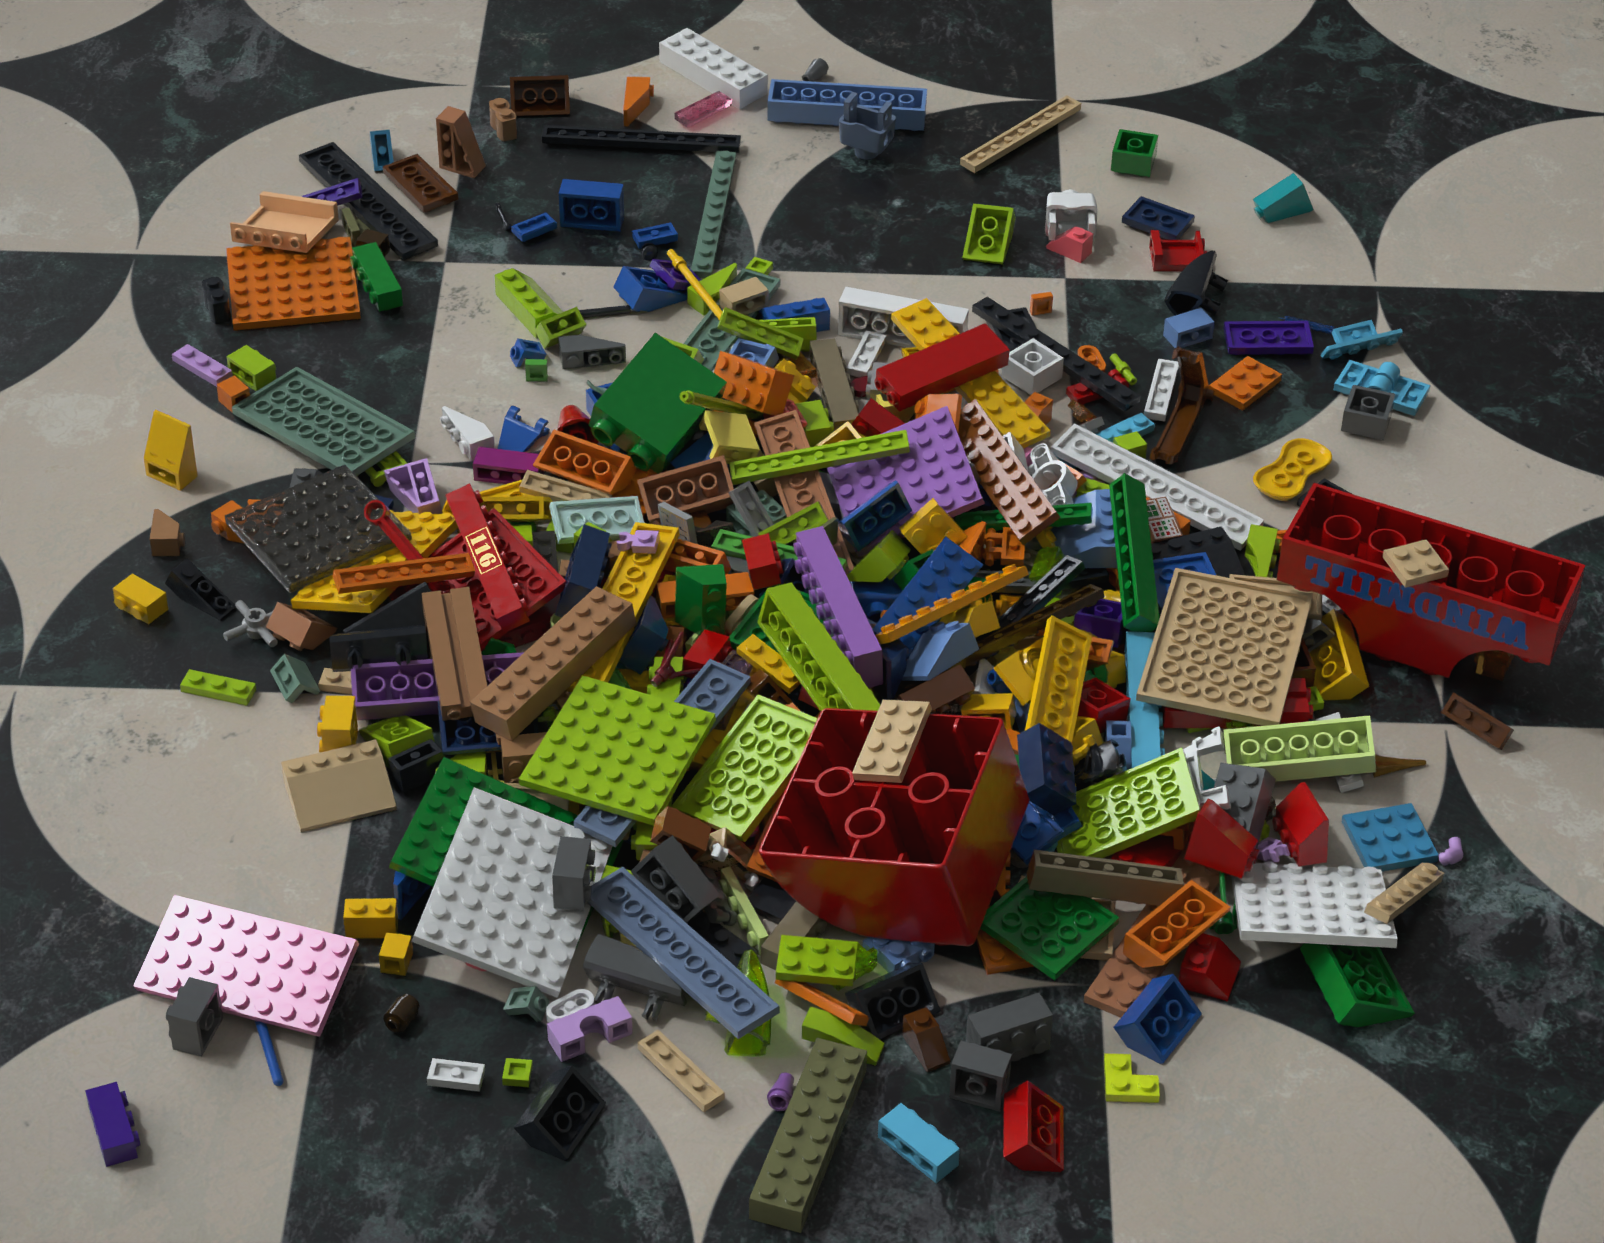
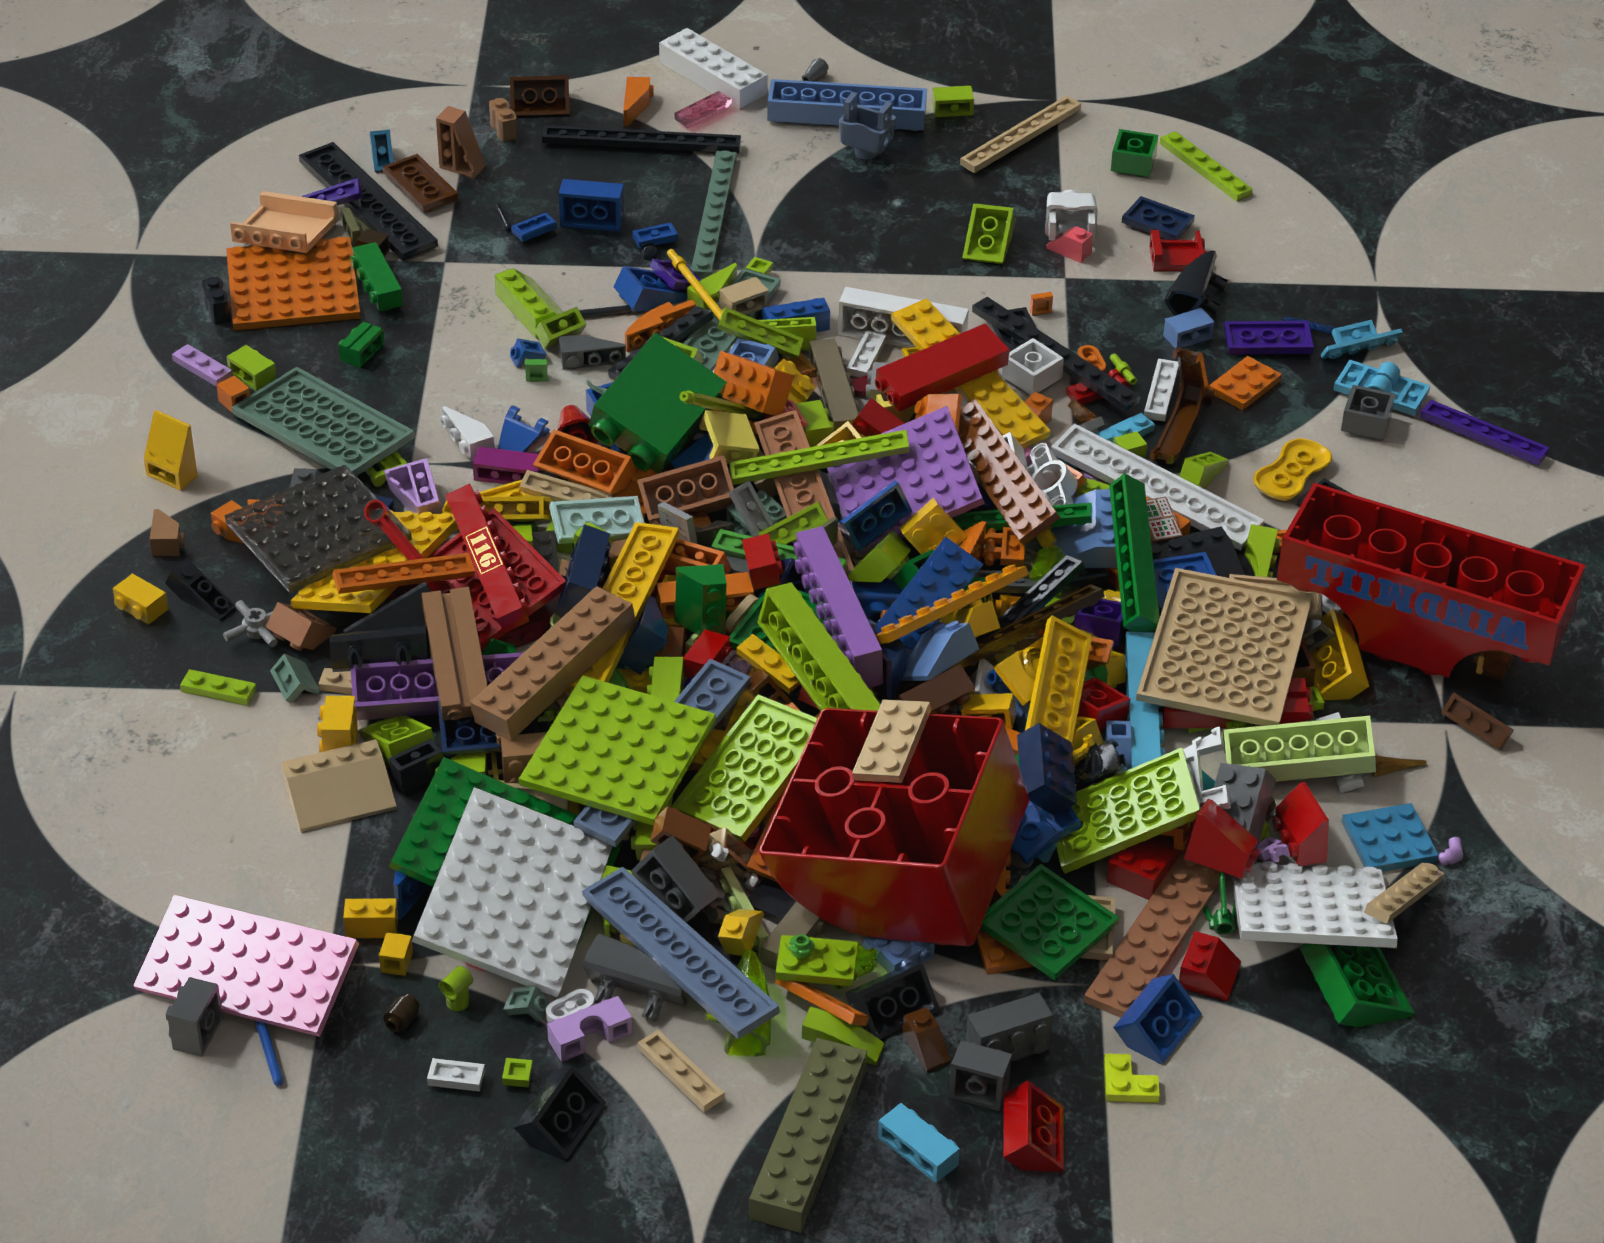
(113, 1123): dark purple brick -> none
(361, 344): none -> green brick
(456, 988): none -> lime piece
(573, 873): dark grey brick -> none
(642, 542): lavender plate -> none
(654, 321): none -> orange slope
(665, 670): dark red plant -> none
(677, 332): none -> black plate
(740, 930): none -> yellow slope
(781, 1092): medium lavender cone -> none
(801, 946): none -> bright green plate
(952, 101): none -> lime brick
(1102, 878): dark tan brick -> none
(1173, 925): orange slope -> none
(1203, 468): none -> lime slope
(1206, 166): none -> lime plate
(1283, 200): teal slope -> none
(1415, 563): tan plate -> none
(1484, 432): none -> dark purple plate

